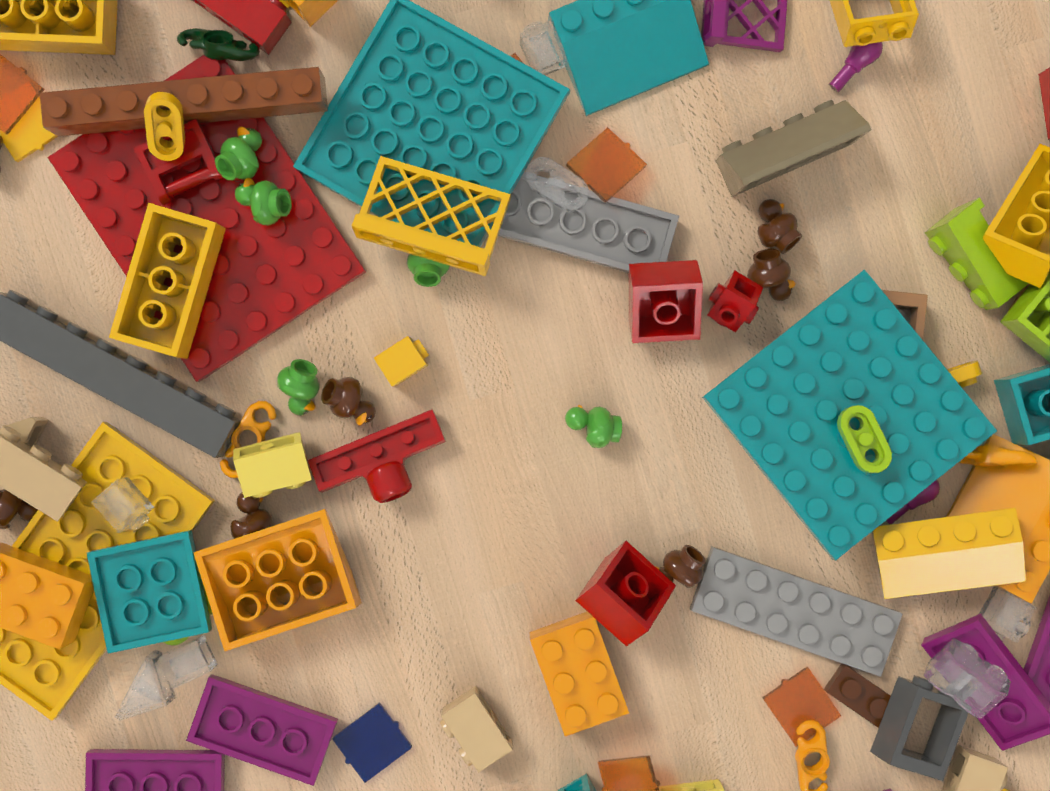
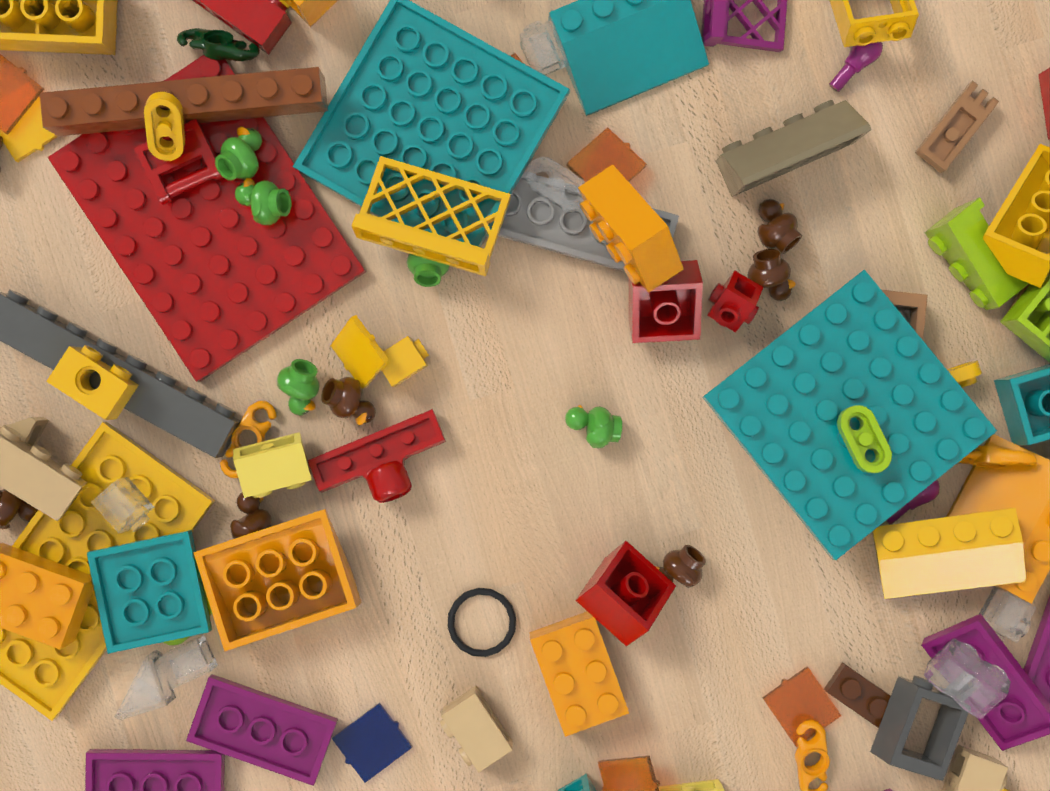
(73, 378): none -> yellow brick
(145, 287): yellow brick -> none
(359, 351): none -> yellow piece
(451, 619): none -> black piece
(630, 229): none -> light orange brick
(796, 611): light grey plate -> none
(956, 128): none -> medium nougat hinge

